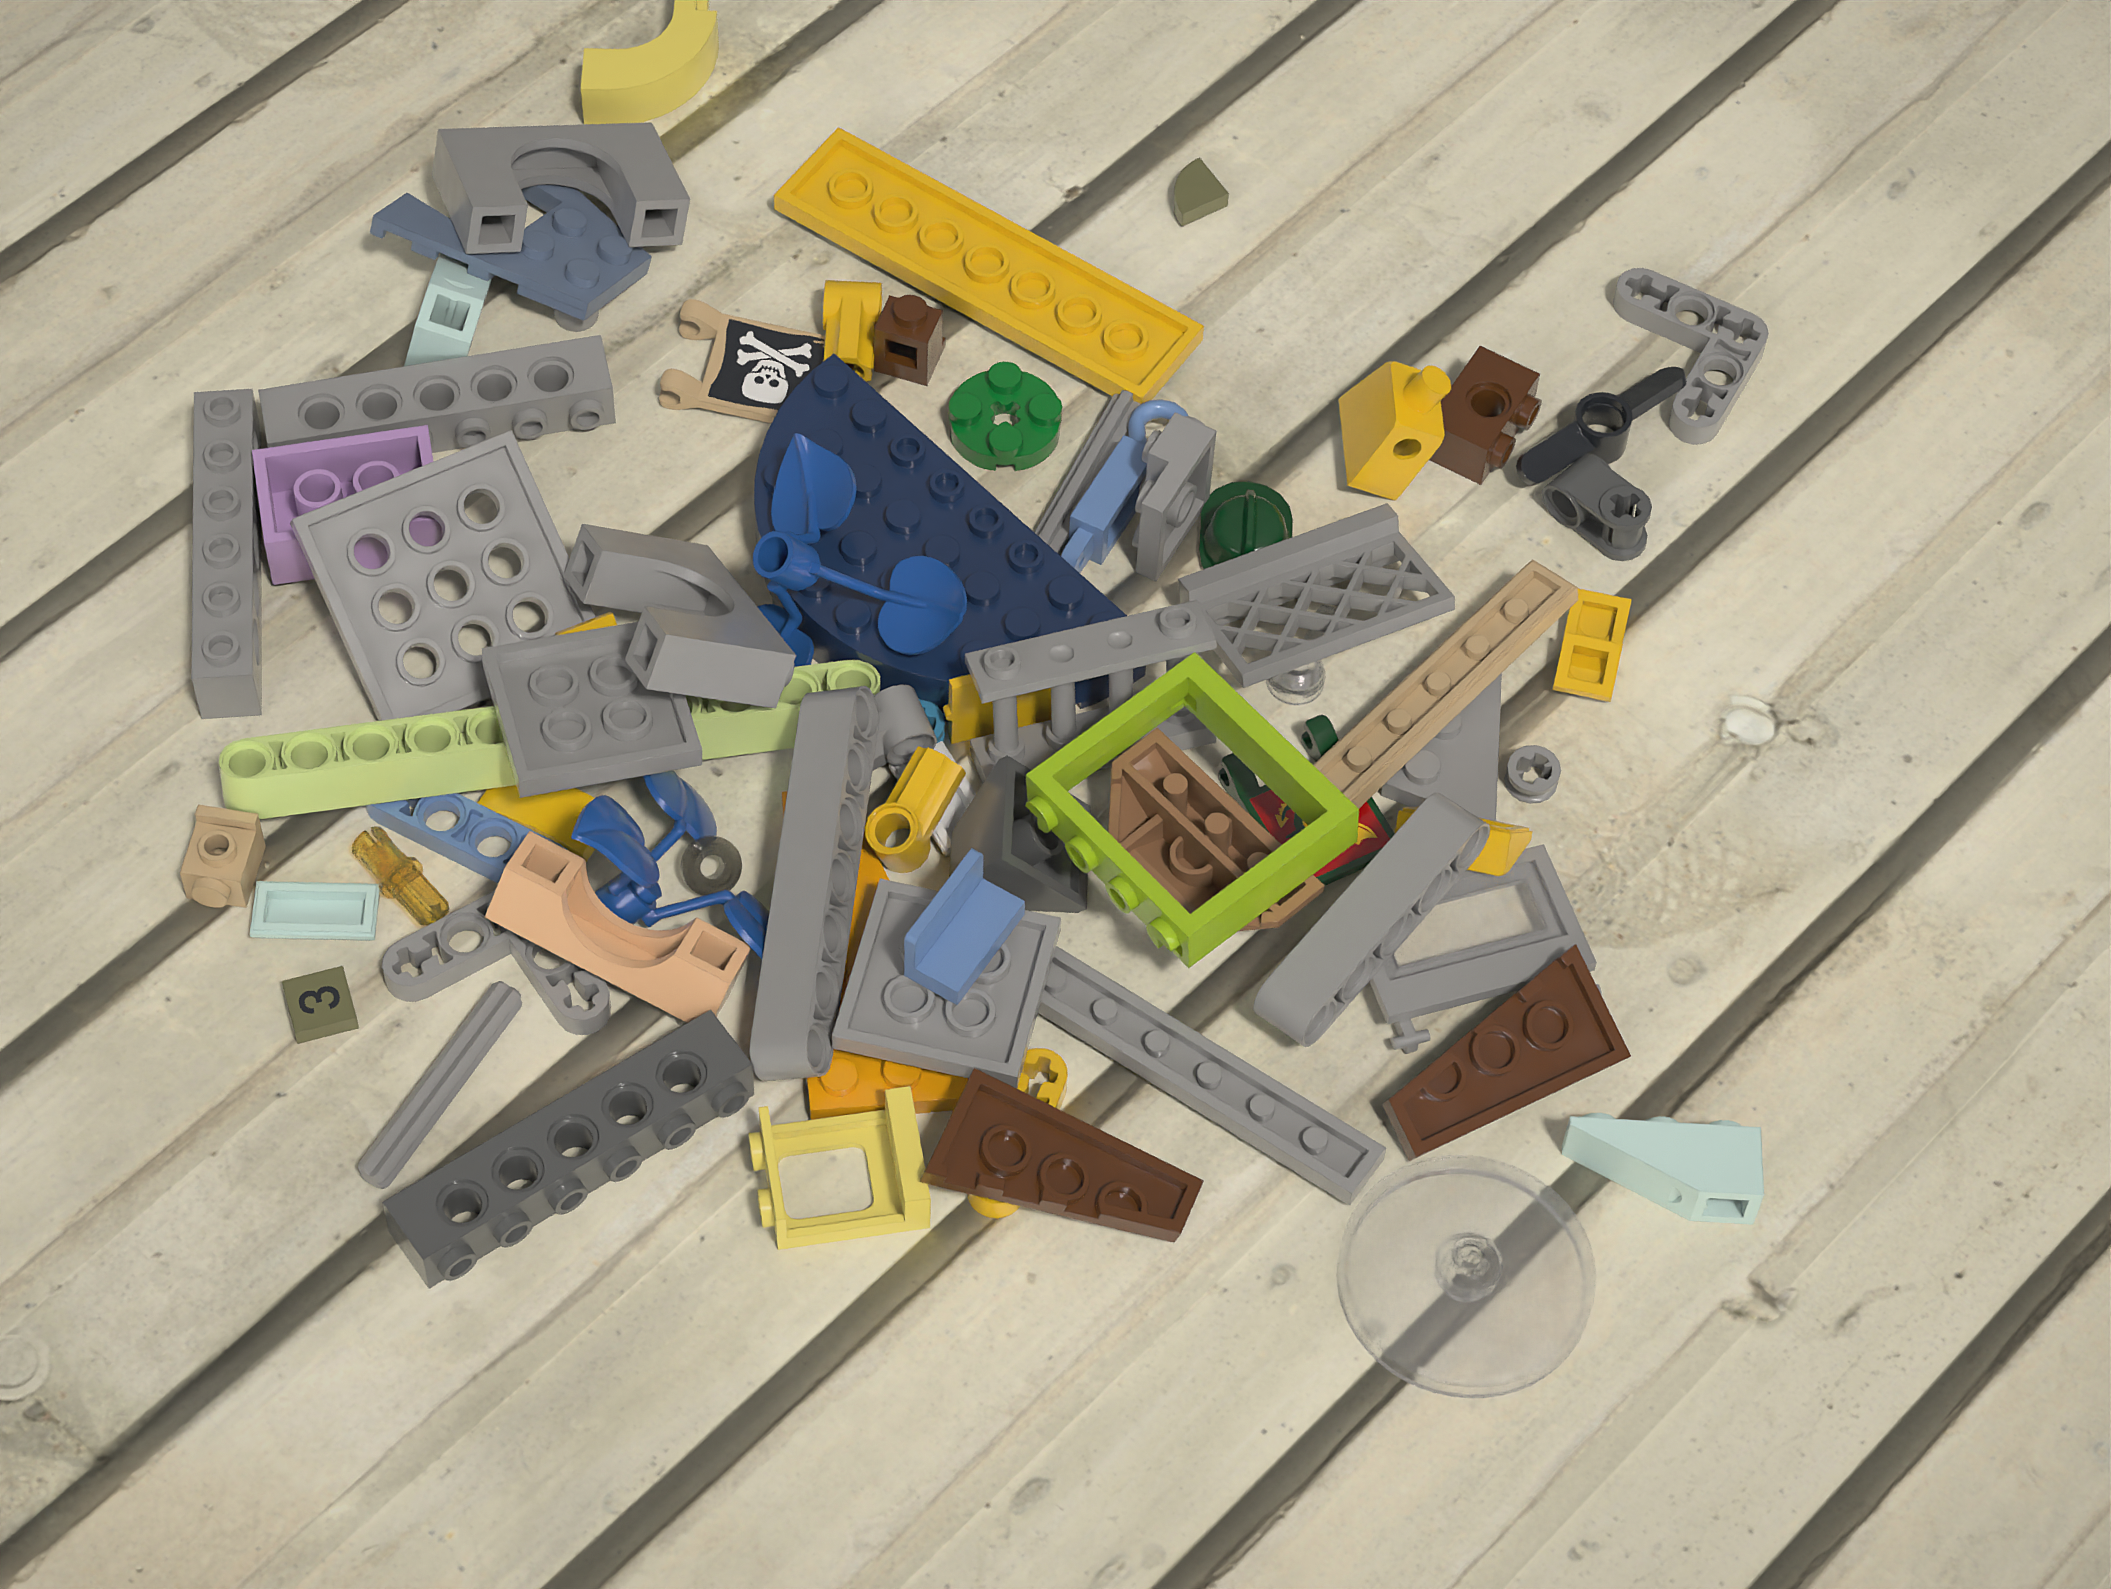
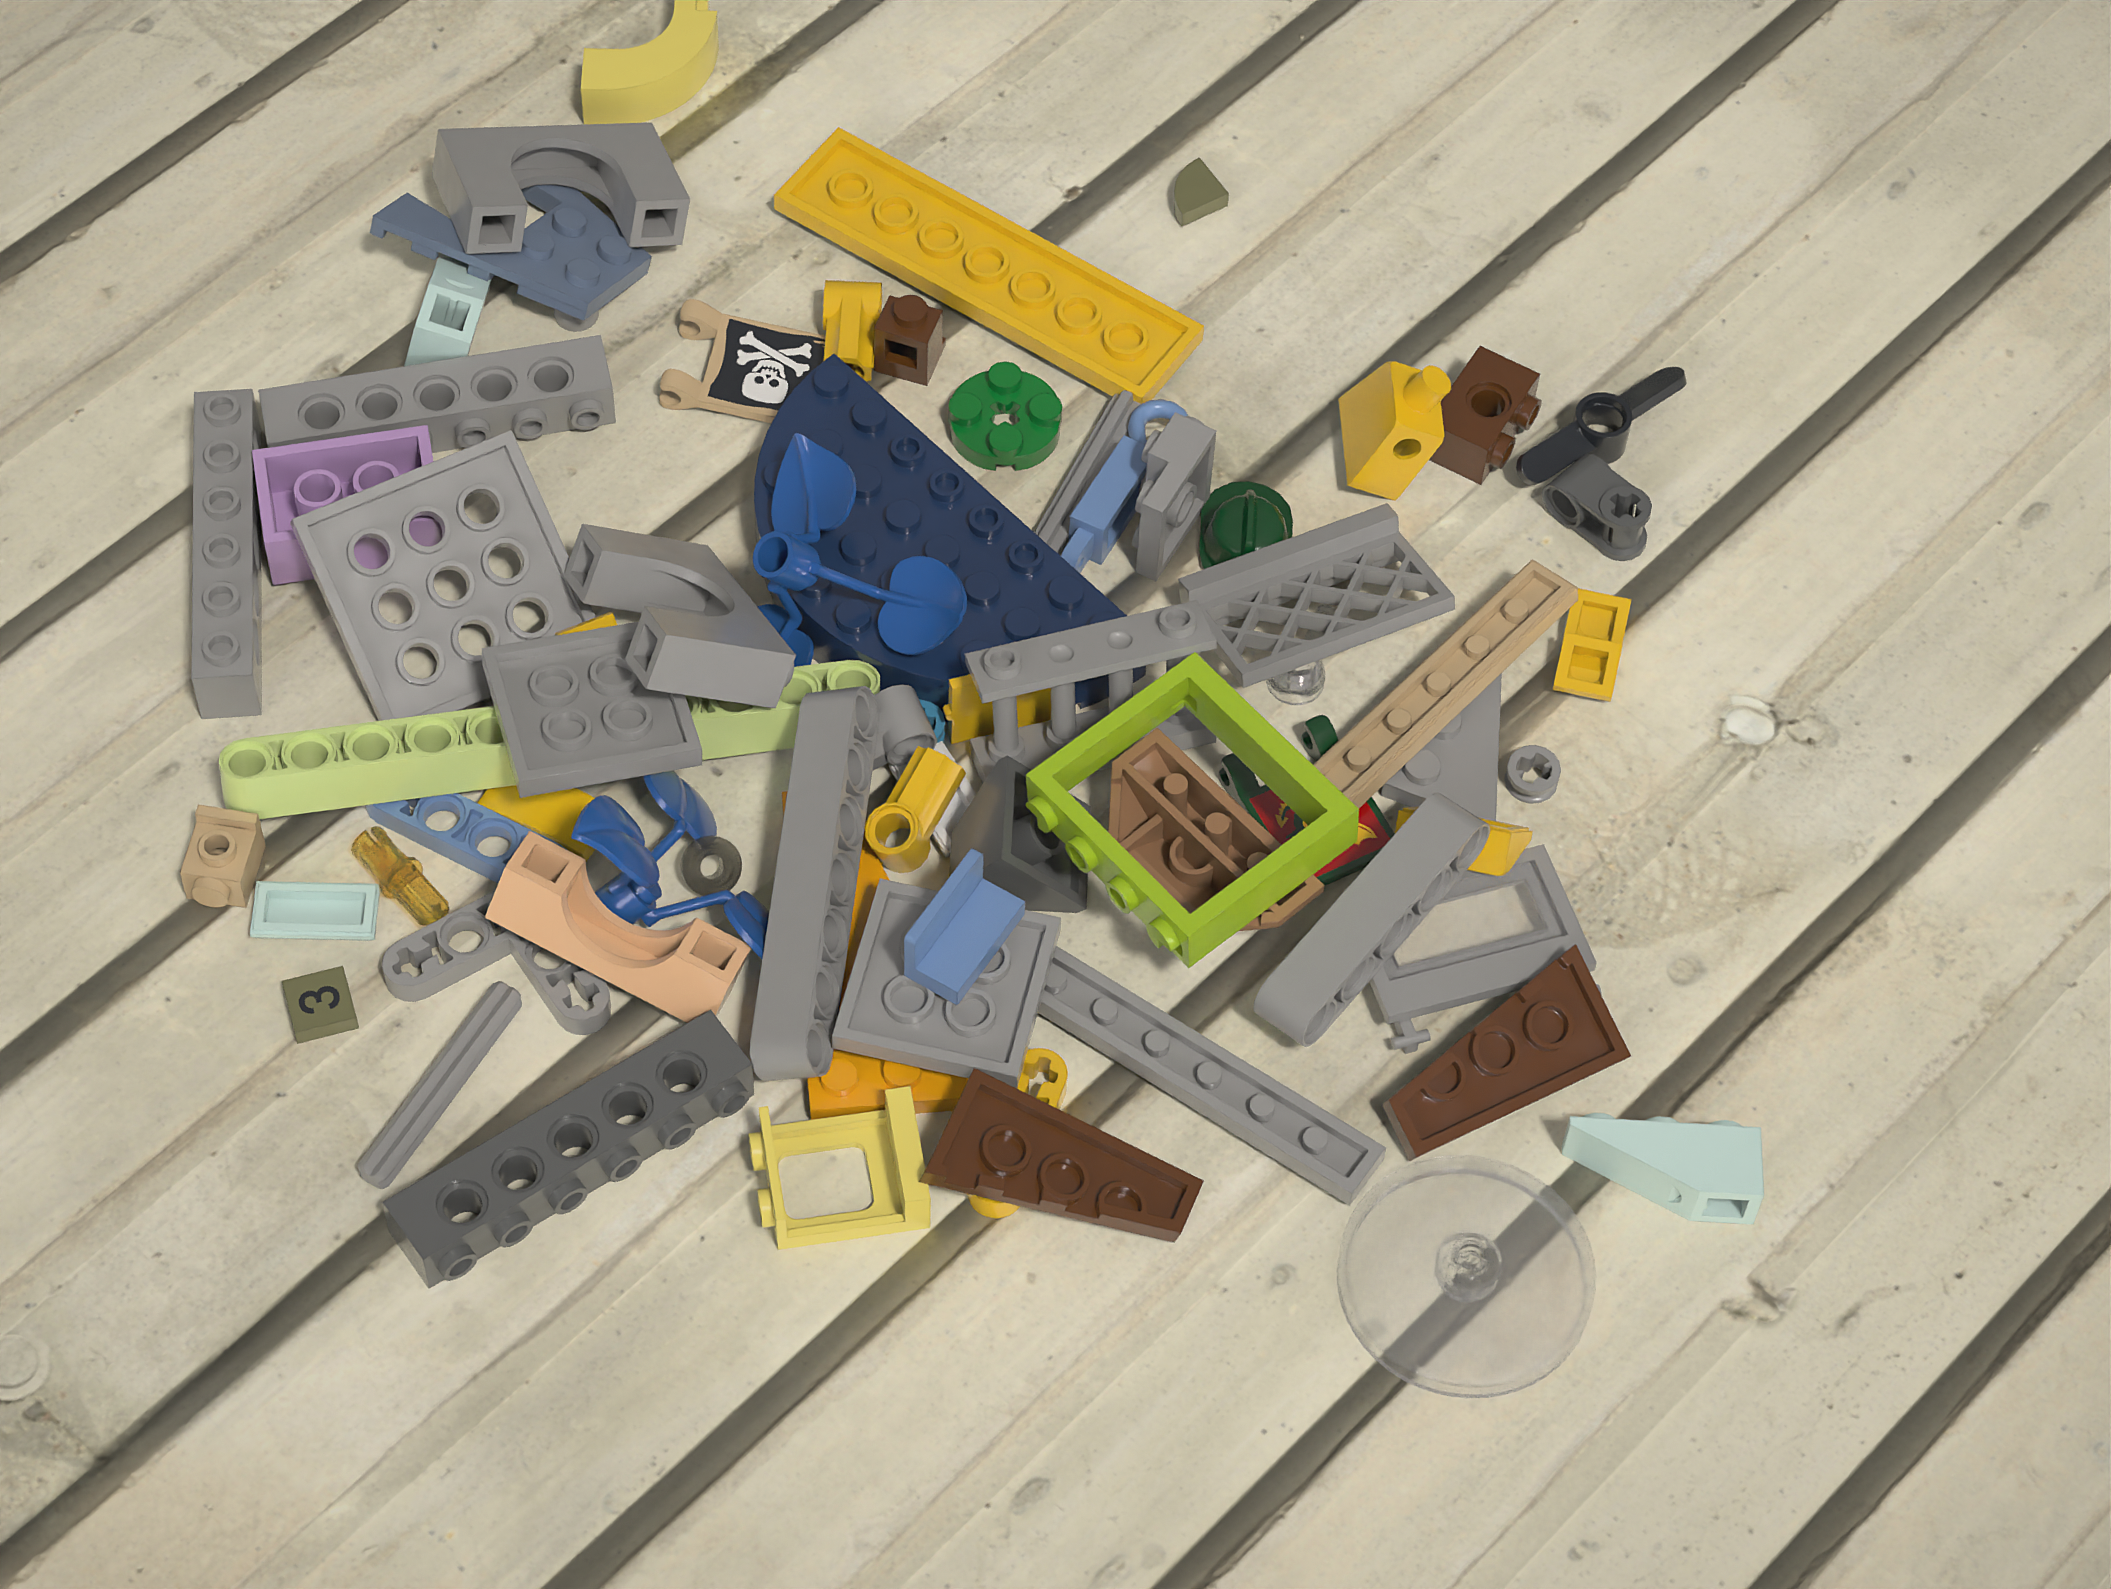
(1717, 350): light grey beam -> none

